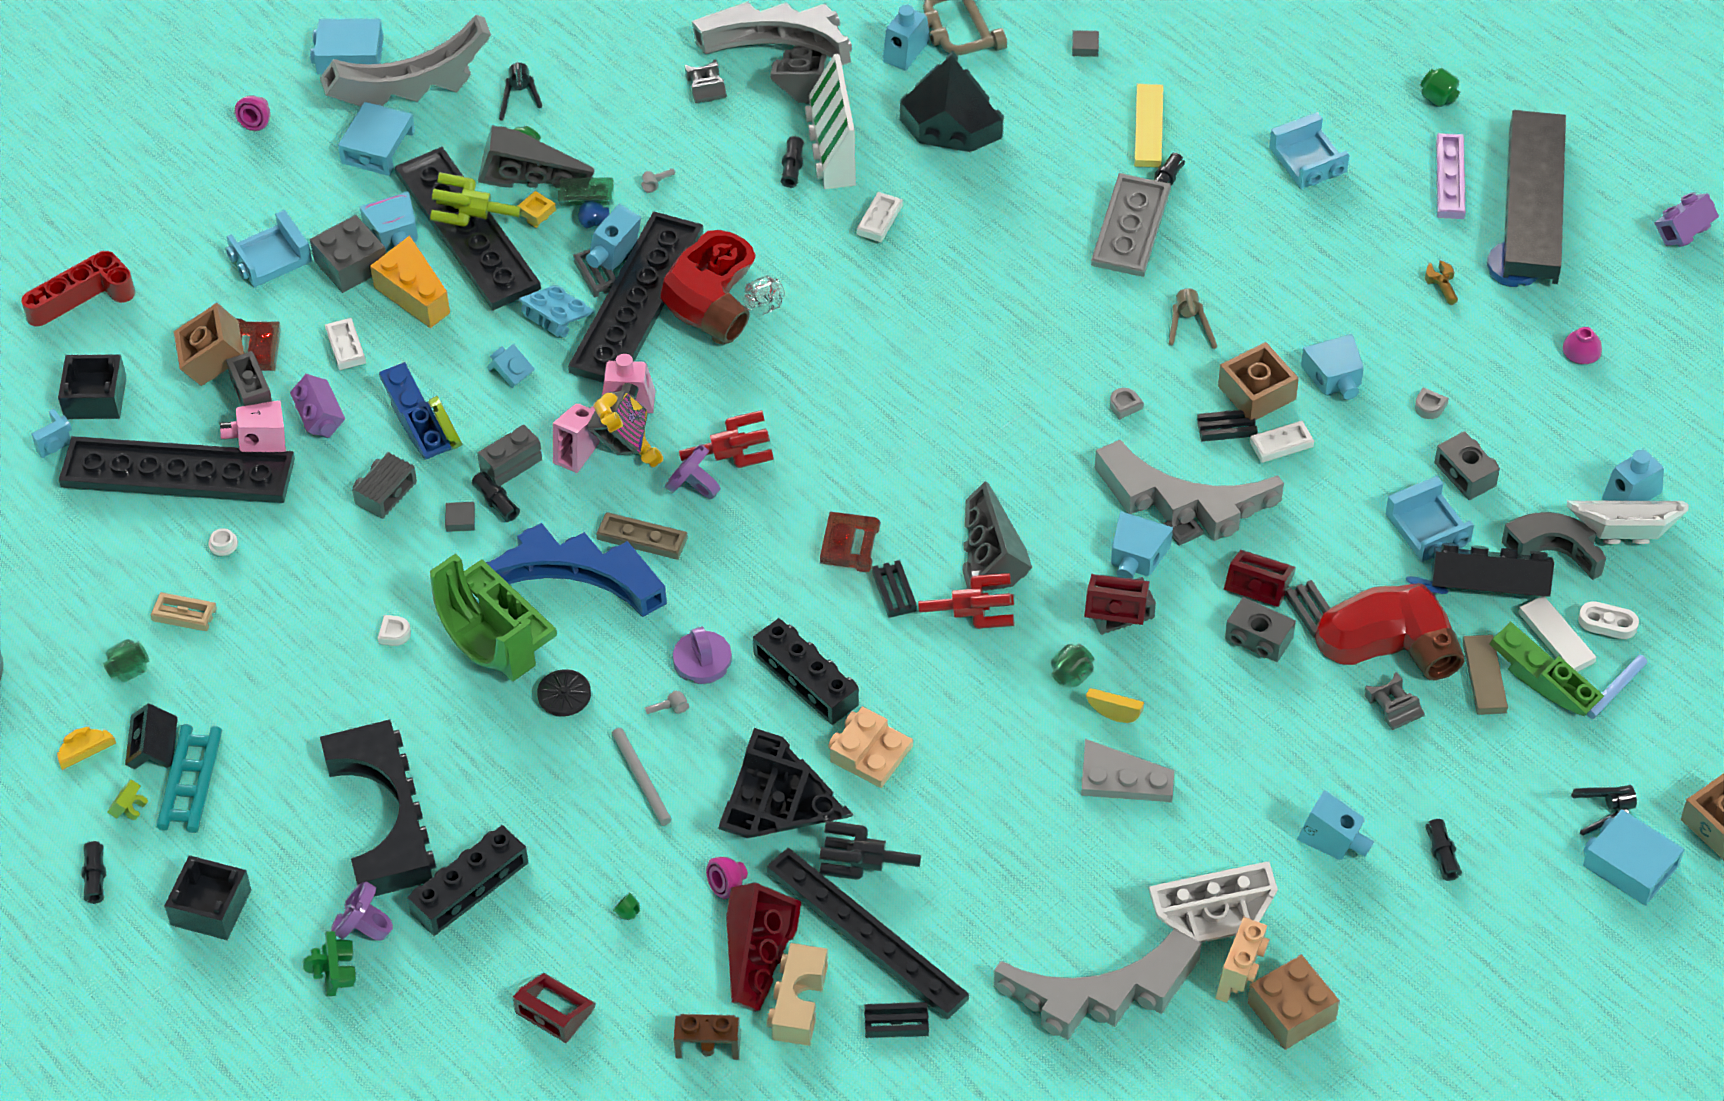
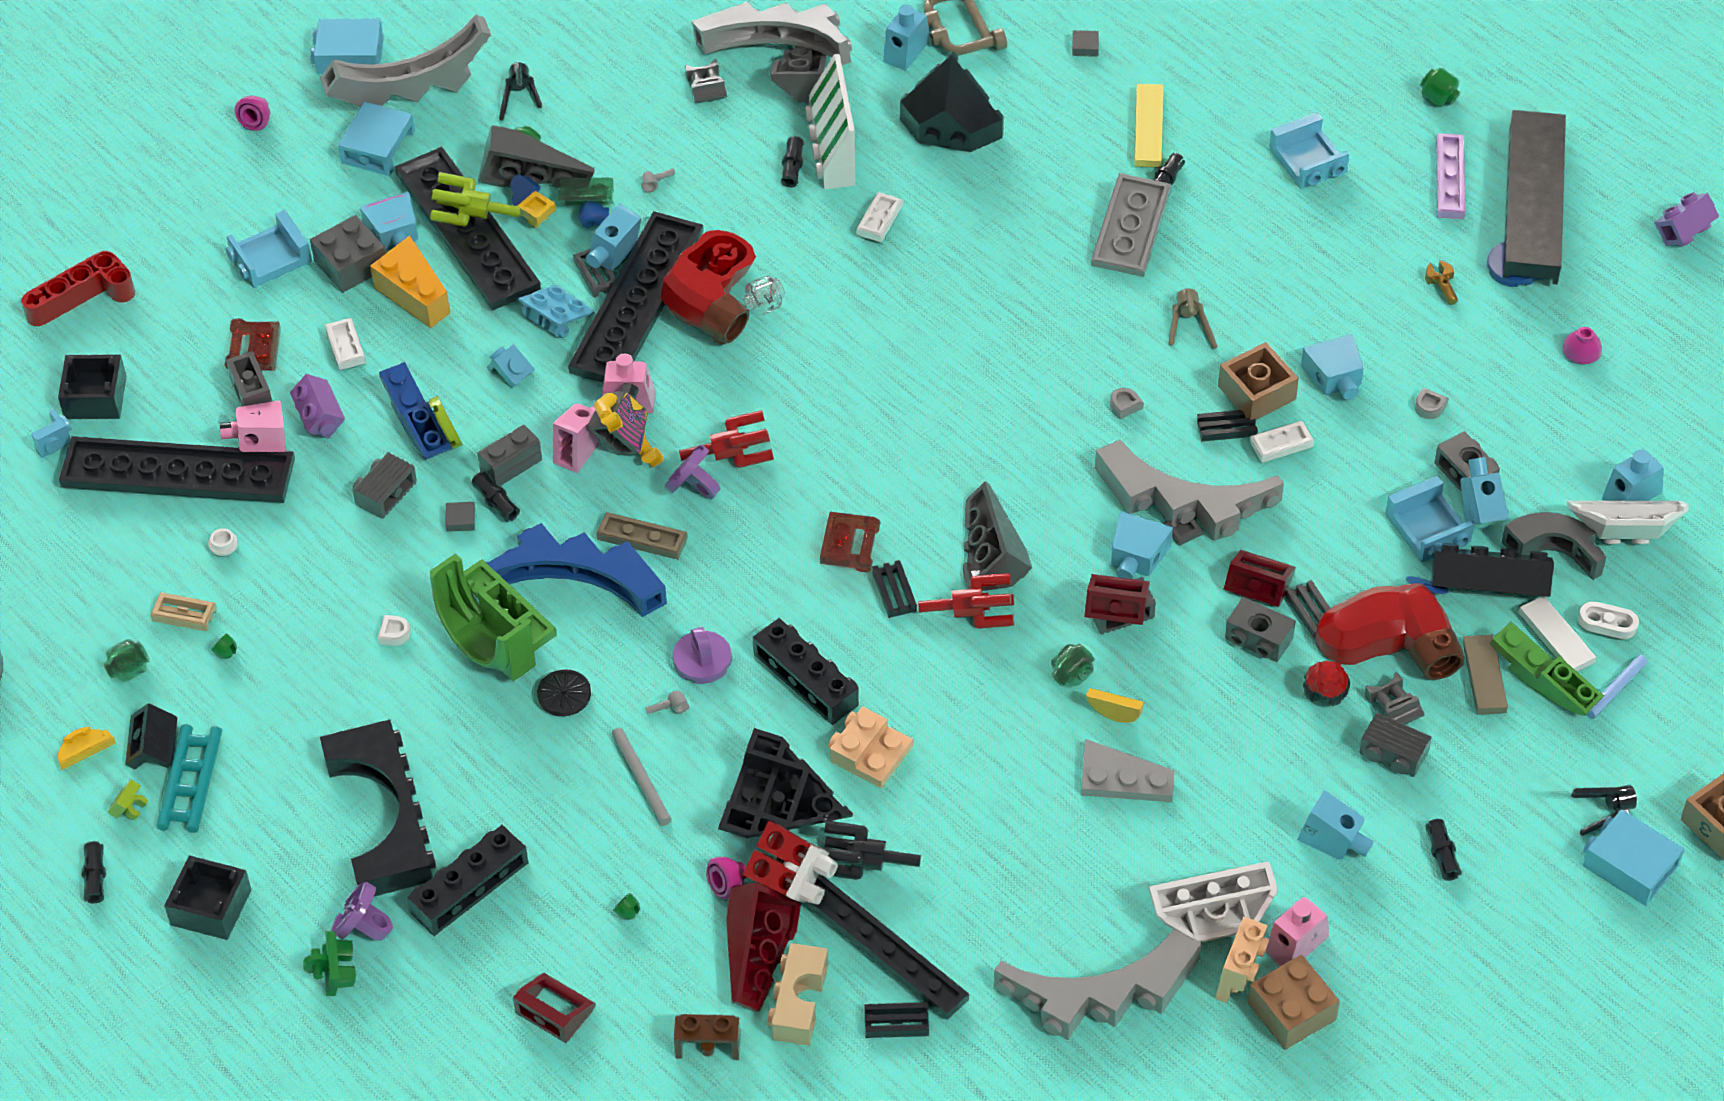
(207, 343): medium nougat brick -> none
(225, 647): none -> green hinge
(522, 187): none -> blue tile
(800, 867): none -> hips
(1301, 928): none -> bright pink torso
(1327, 681): none -> red piece
(1395, 745): none -> dark grey brick
(1486, 504): none -> medium azure torso

